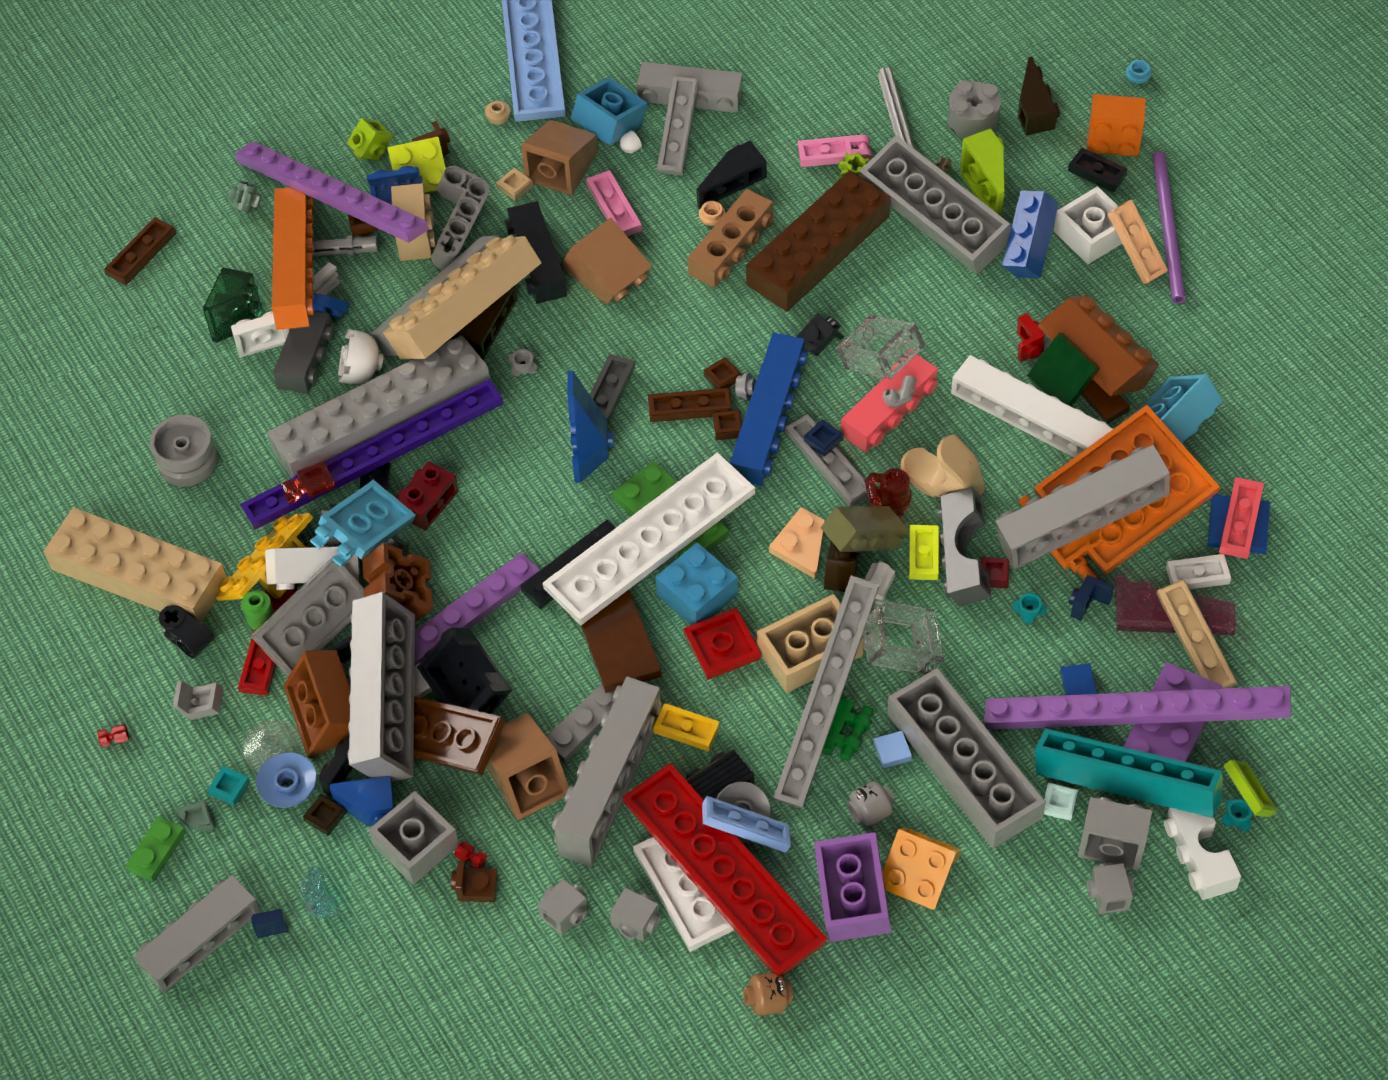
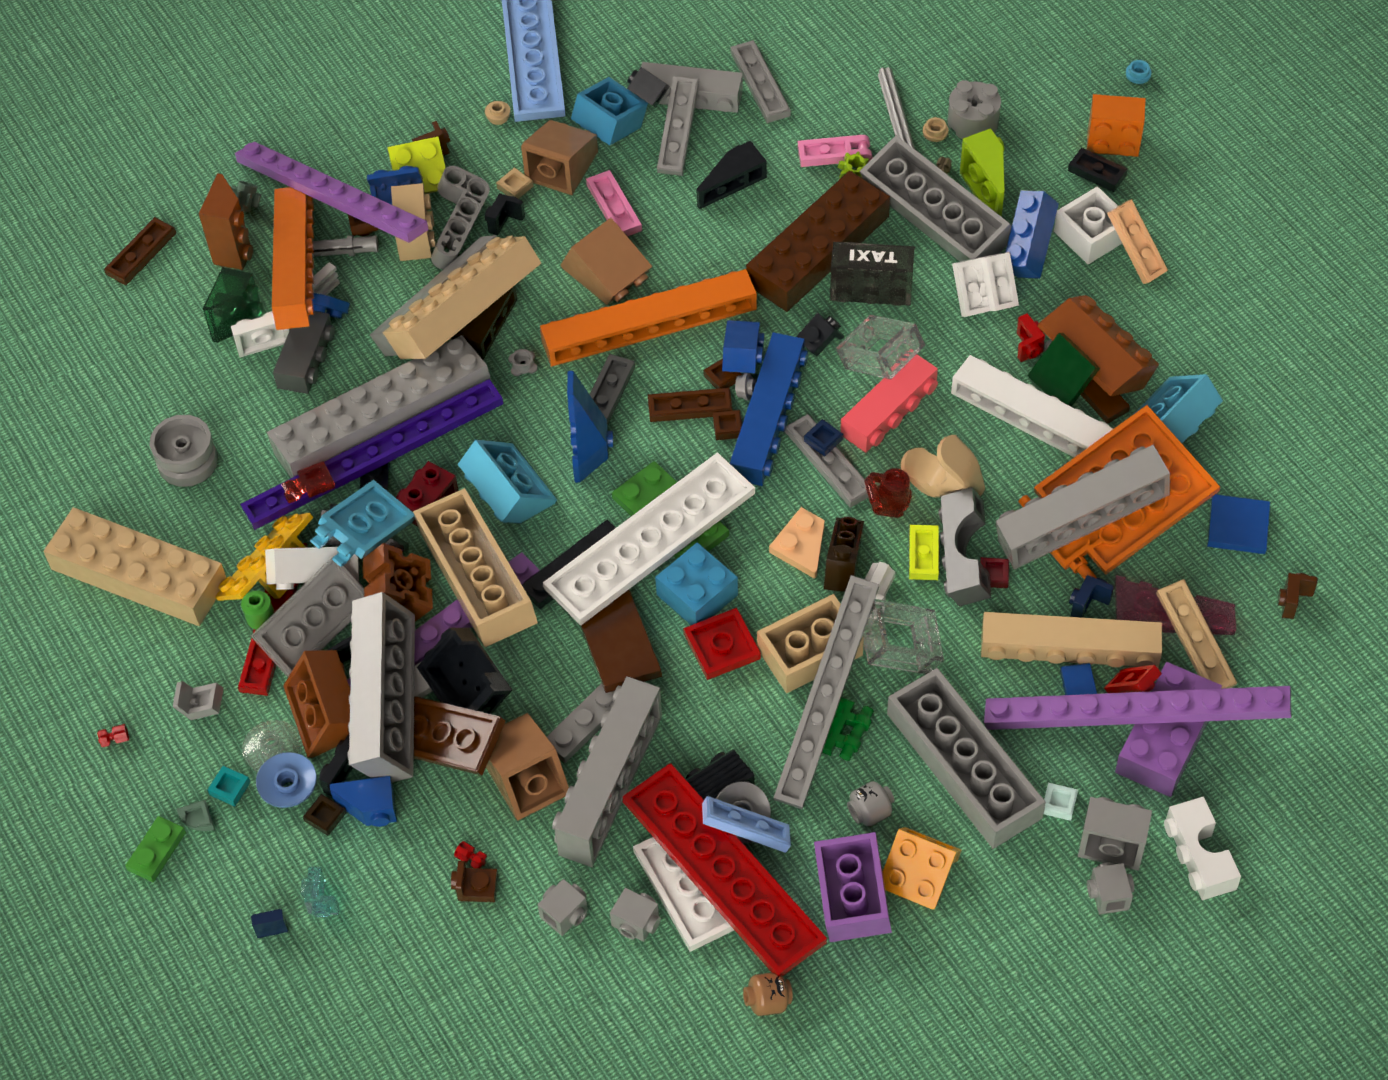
(185, 631): black piece -> none
(197, 933): light grey brick -> none
(225, 226): none -> dark orange slope
(359, 358): white cylinder -> none
(369, 139): lime brick -> none
(414, 837): light grey brick -> none
(475, 567): none -> tan brick
(501, 210): none -> black bracket
(505, 481): none -> medium azure slope
(547, 279): black brick -> none
(630, 142): white hinge -> none
(647, 86): none -> black brick
(648, 317): none -> orange brick
(686, 727): yellow plate -> none
(711, 213): light nougat plate -> none
(730, 238): medium nougat brick -> none
(742, 346): none -> blue brick
(760, 81): none -> light grey tile
(864, 528): olive brick -> none
(872, 273): none -> clear smoke brick
(892, 749): light blue tile -> none
(904, 395): light grey arm -> none
(935, 129): none -> tan plate
(985, 284): none -> white slope
(1029, 600): teal plate -> none
(1036, 108): dark brown slope -> none
(1071, 640): none -> tan brick
(1129, 772): teal brick -> none
(1134, 680): none -> red plate
(1169, 228): medium lavender piece -> none
(1200, 571): white plate -> none
(1237, 806): teal plate -> none
(1241, 518): coral plate -> none
(1250, 788): lime tile -> none
(1295, 585): none -> reddish brown bracket

